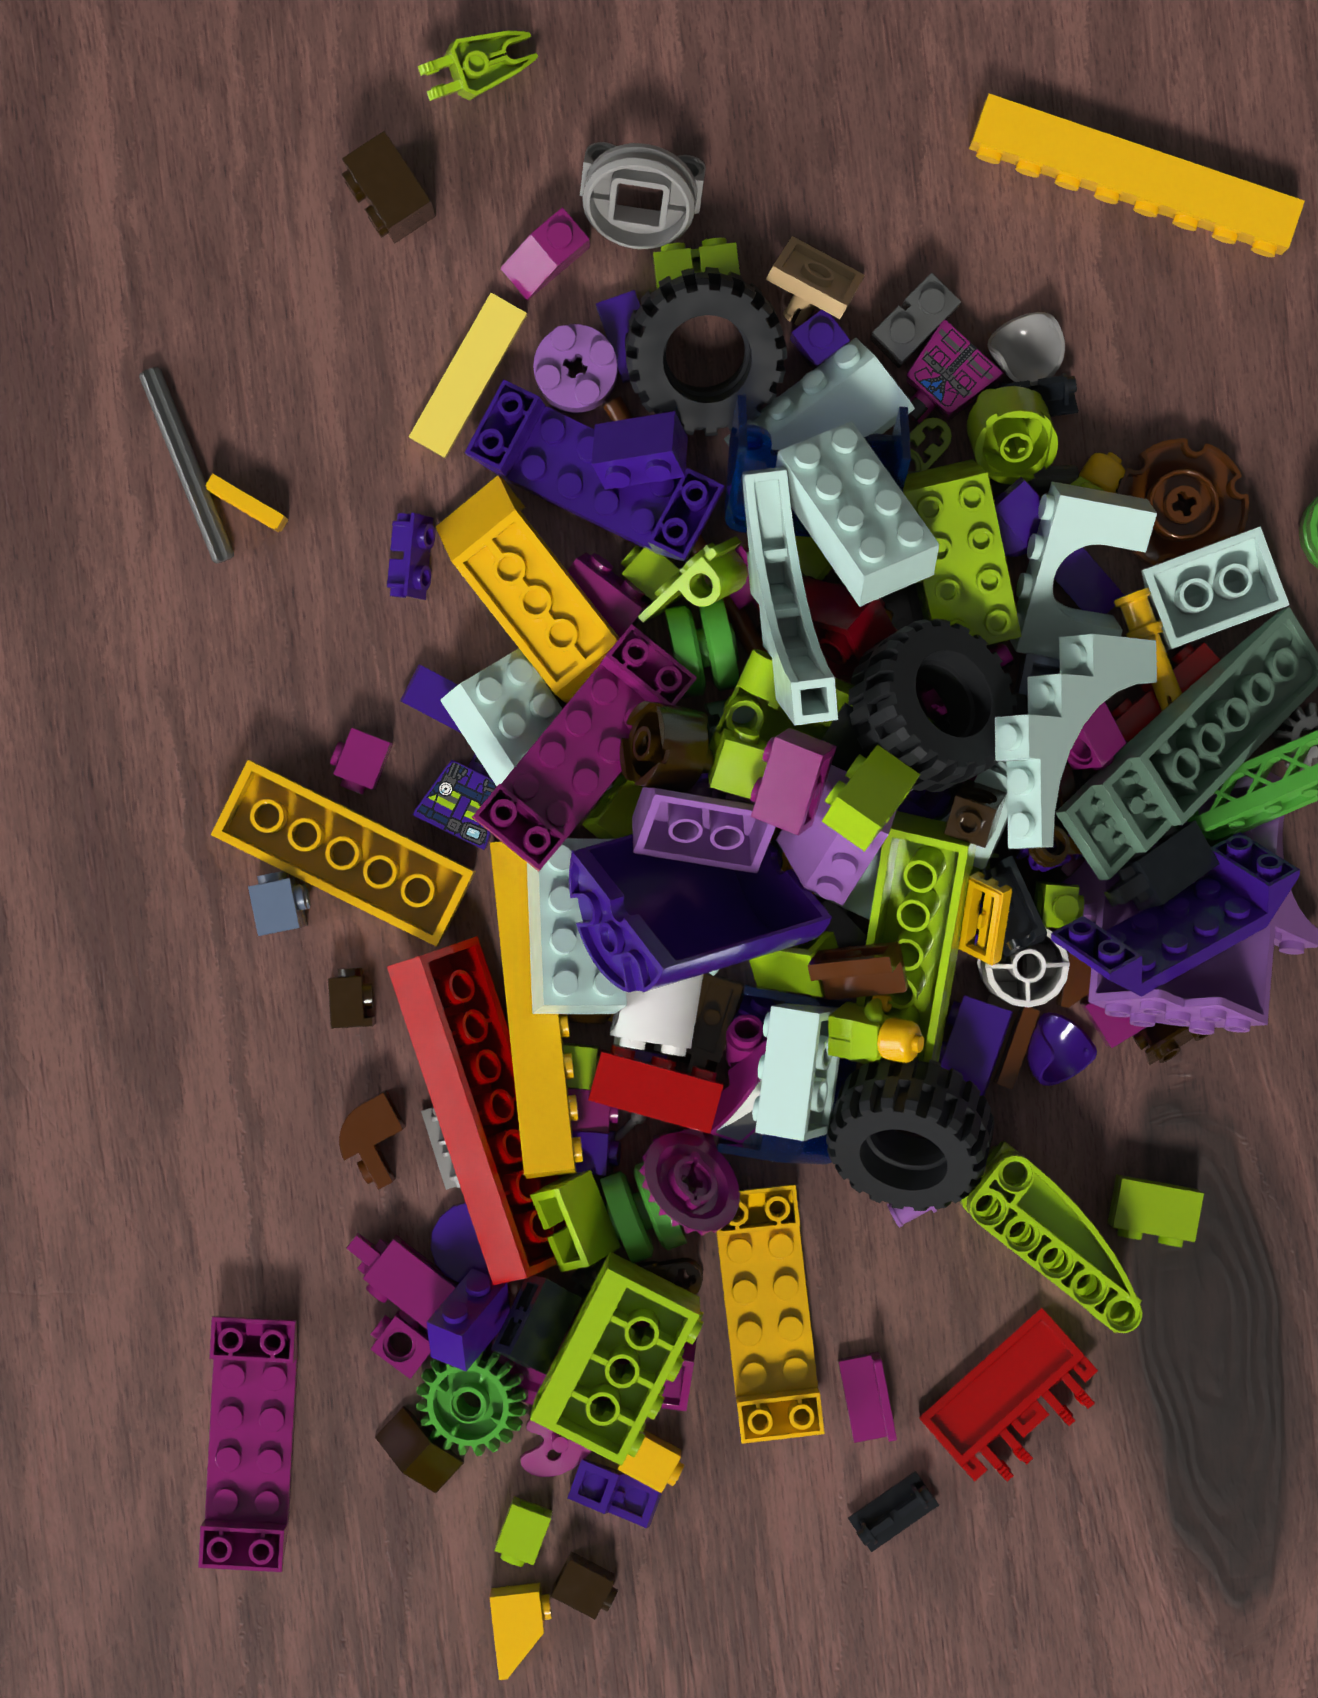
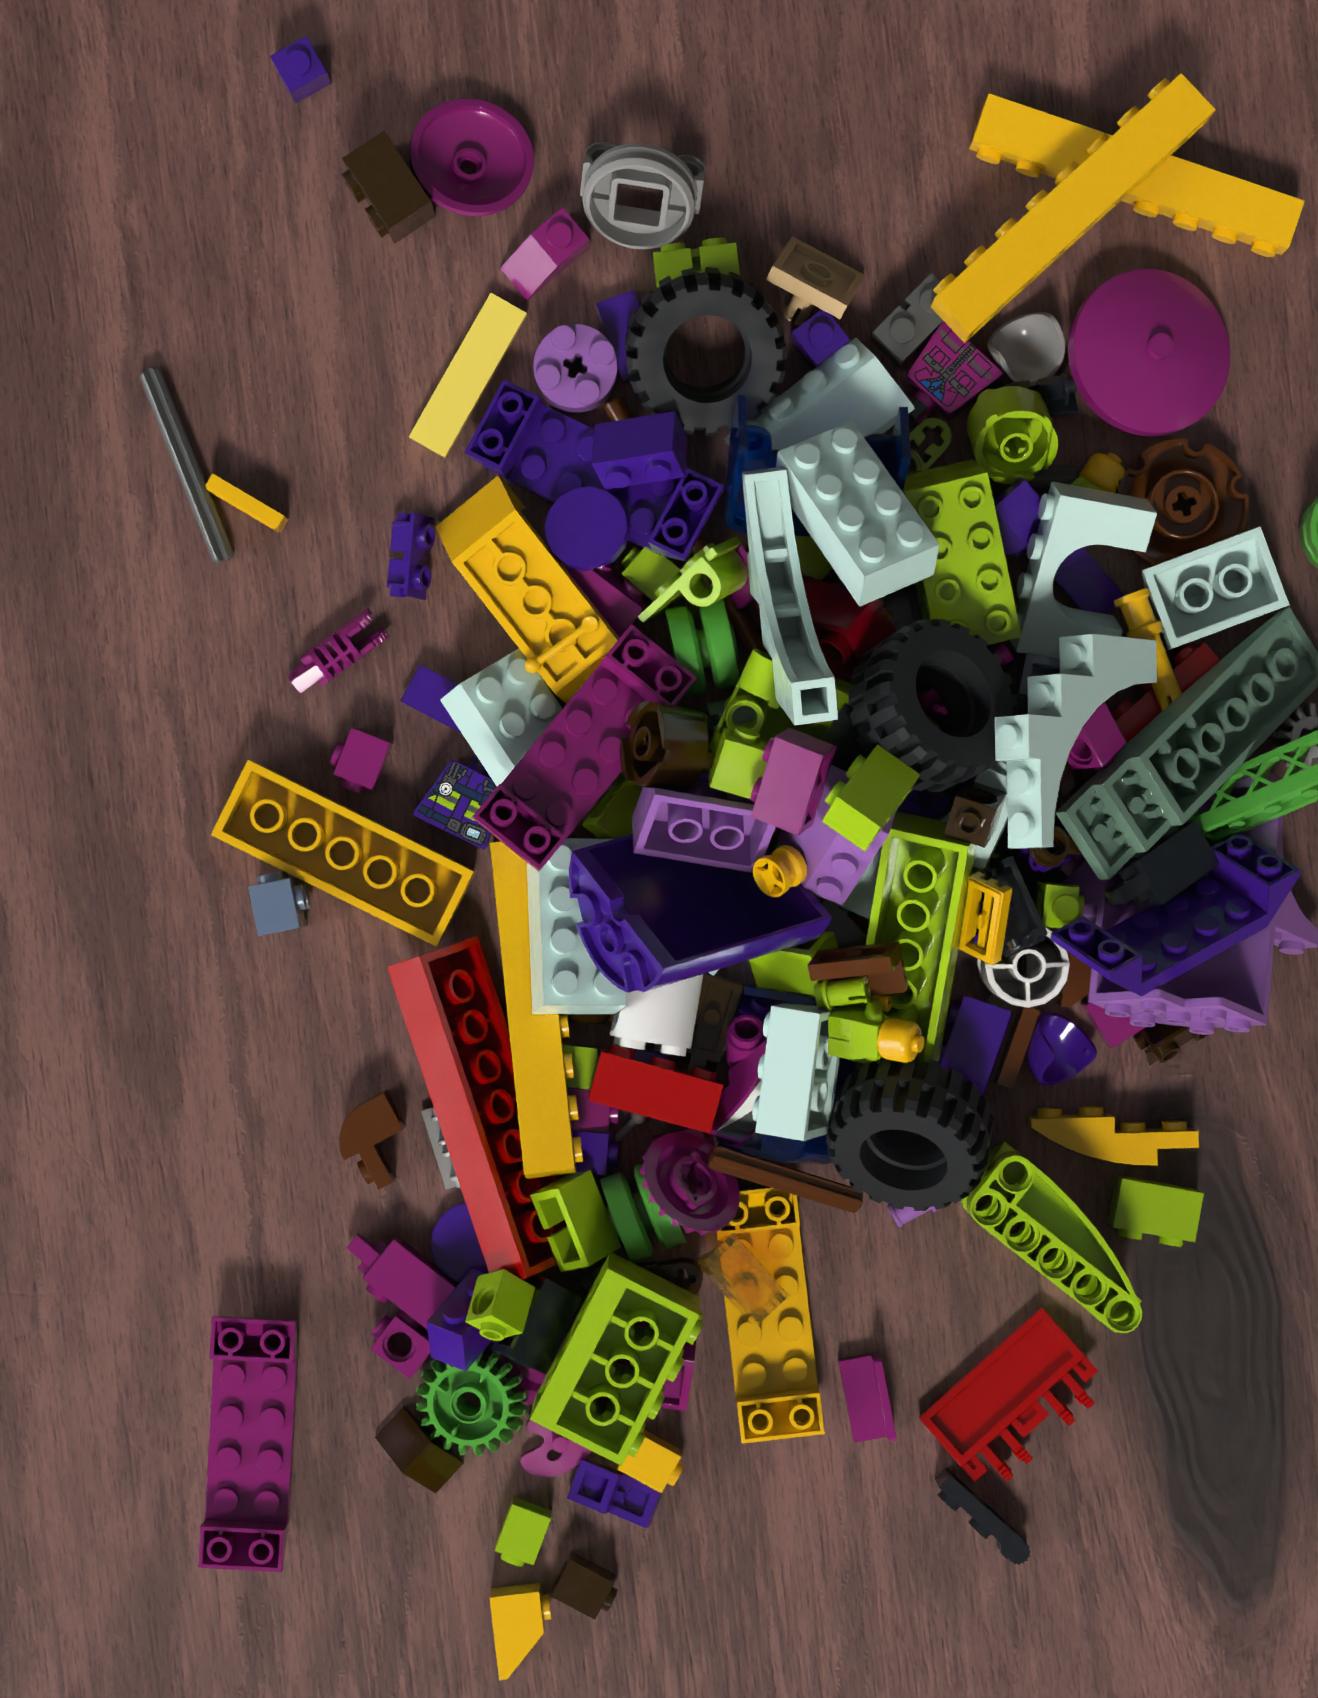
(300, 69): none -> dark purple brick
(336, 653): none -> magenta hinge
(350, 999): dark brown brick -> none
(475, 137): none -> magenta dish
(477, 64): lime hinge -> none
(500, 1305): none -> lime brick
(587, 528): none -> dark purple tile
(589, 624): none -> yellow hinge
(742, 1279): none -> clear yellow hinge
(780, 871): none -> yellow wheel
(784, 1178): none -> reddish brown axle
(842, 992): none -> lime pin
(893, 1511): black hinge -> none
(984, 1518): none -> black hinge
(1072, 207): none -> yellow brick
(1095, 1135): none -> yellow slope
(1149, 352): none -> magenta dish

